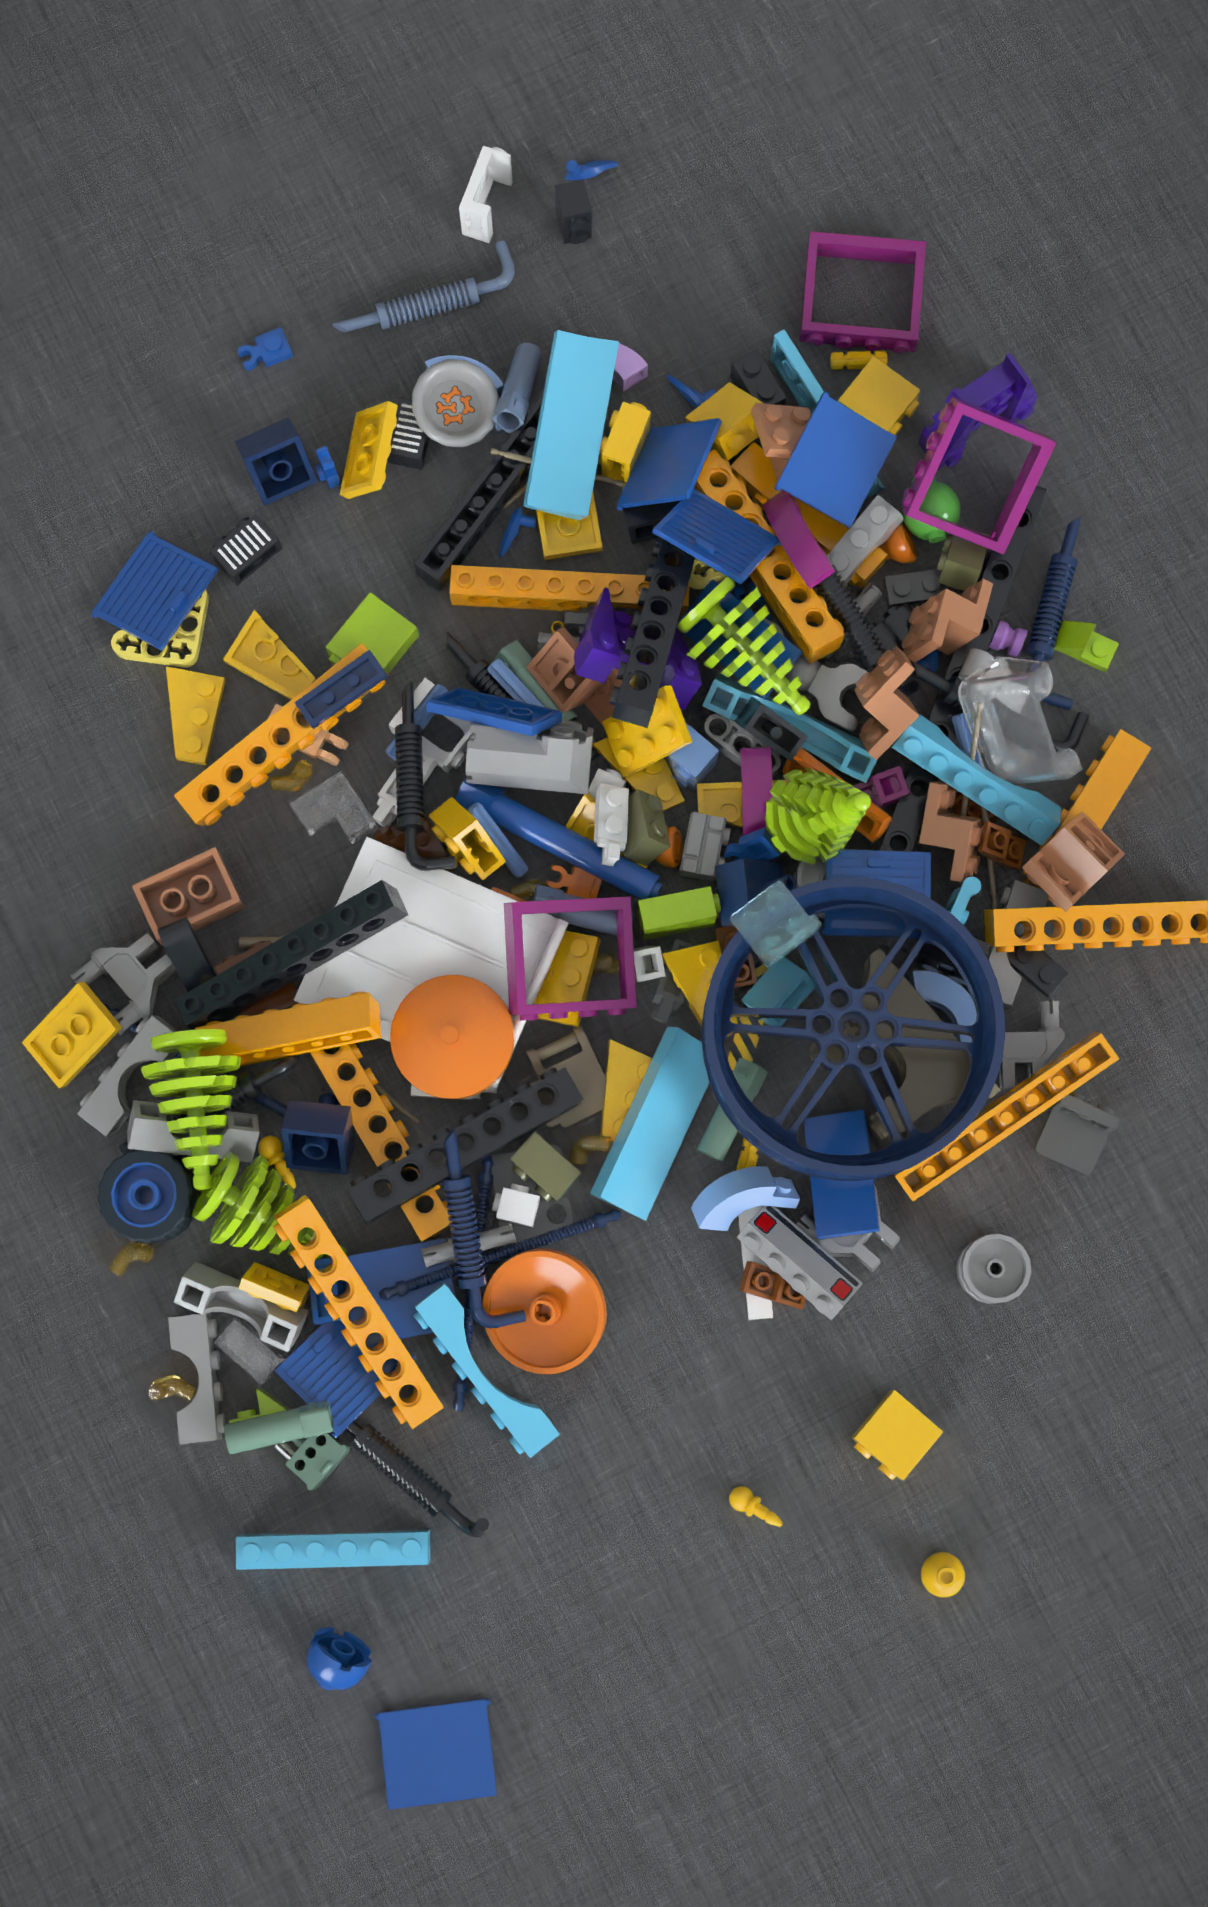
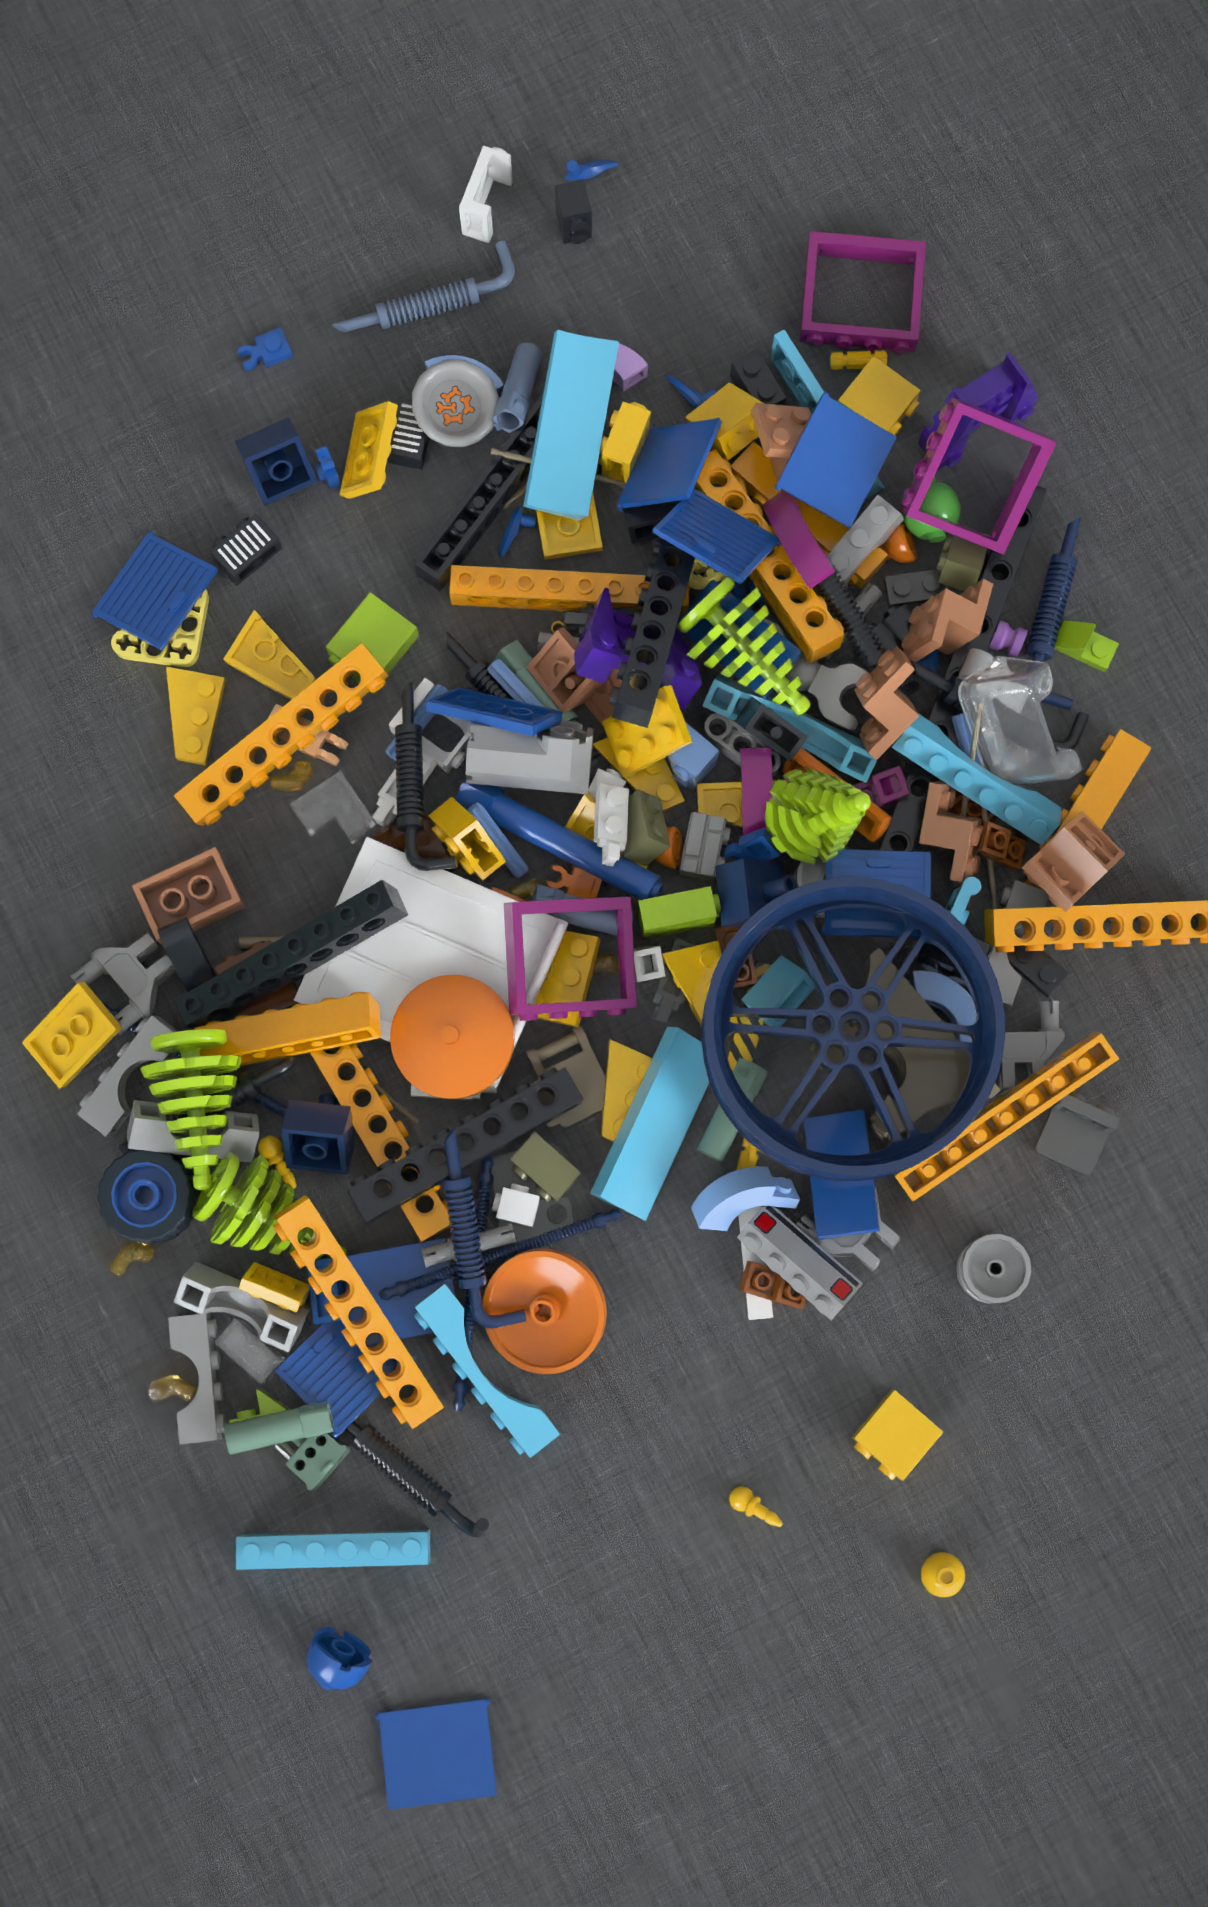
(341, 689): dark blue plate -> none
(586, 1145): clear yellow arm -> none
(774, 923): clear light blue bracket -> none

